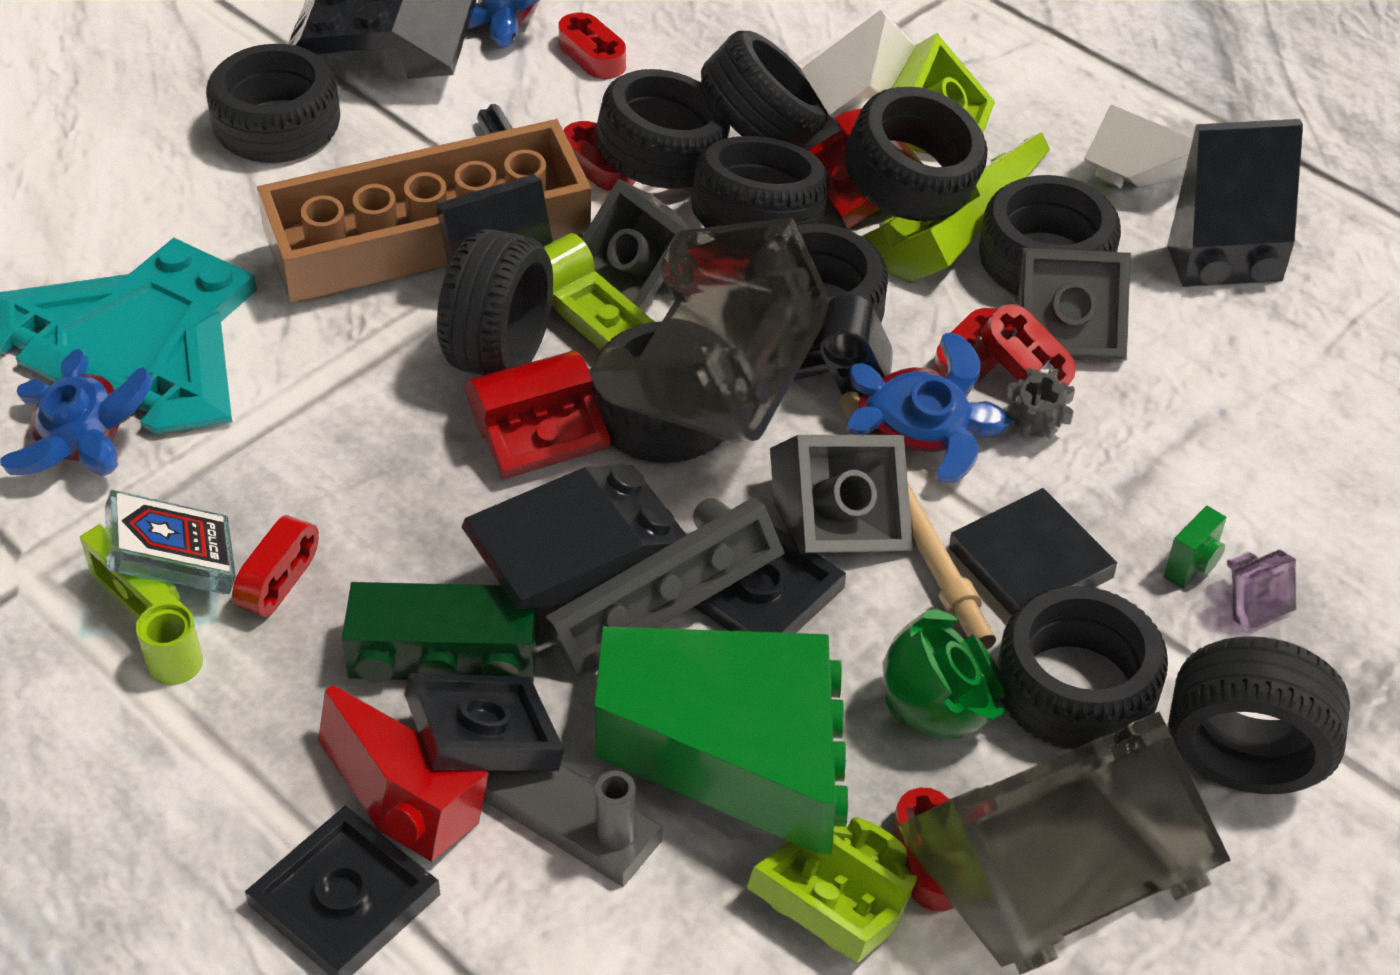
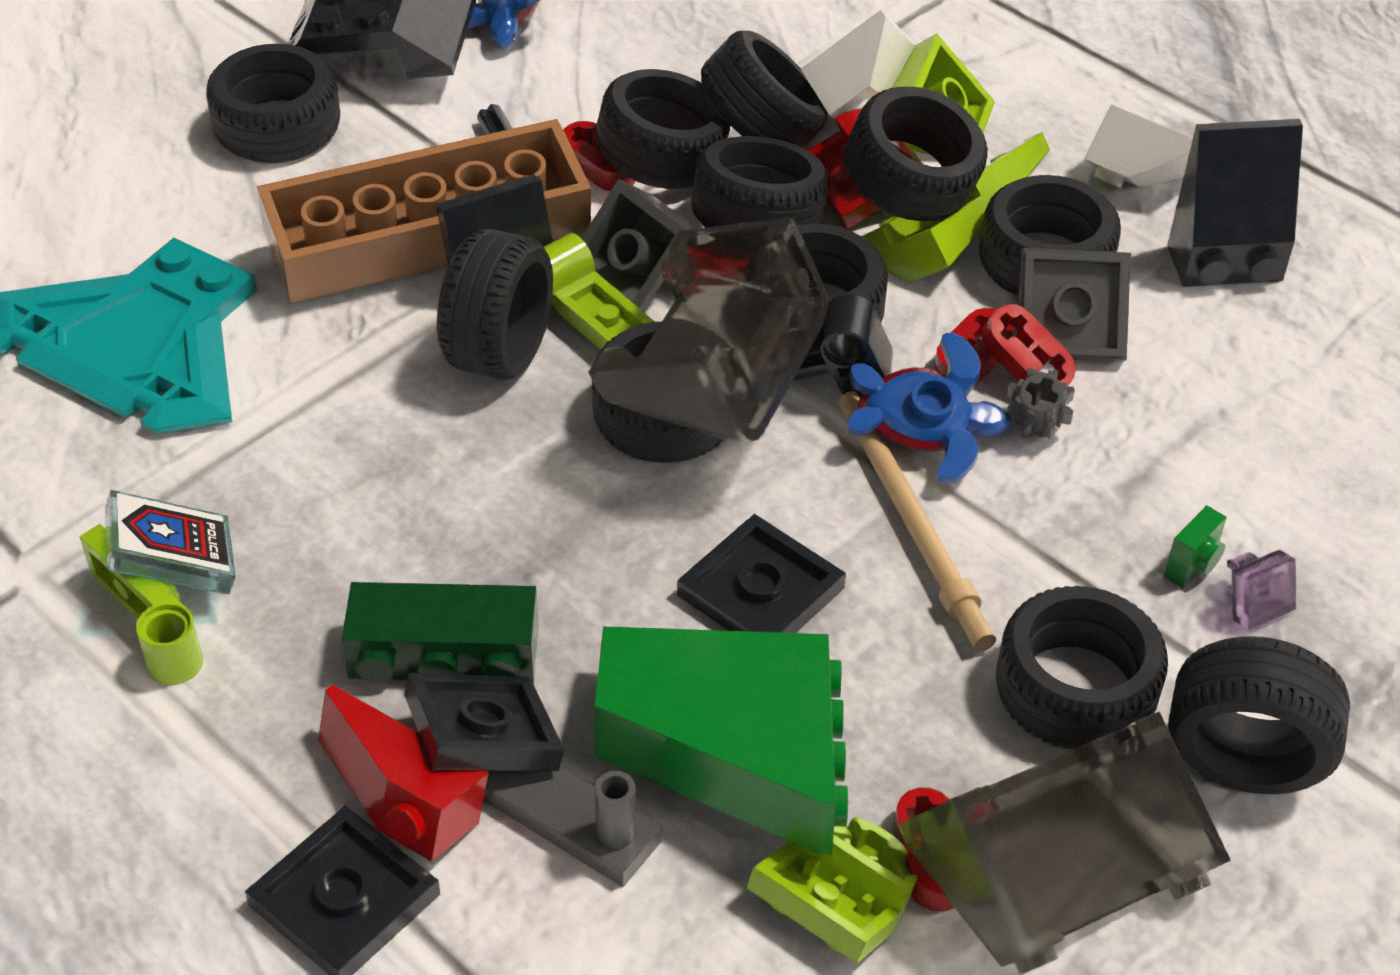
(76, 418): blue animal -> none
(275, 565): red beam -> none
(538, 413): red brick -> none
(571, 534): black slope -> none
(592, 45): red beam -> none
(670, 581): dark grey piece -> none
(843, 493): dark grey slope -> none
(941, 680): green cylinder -> none
(1031, 550): black tile -> none

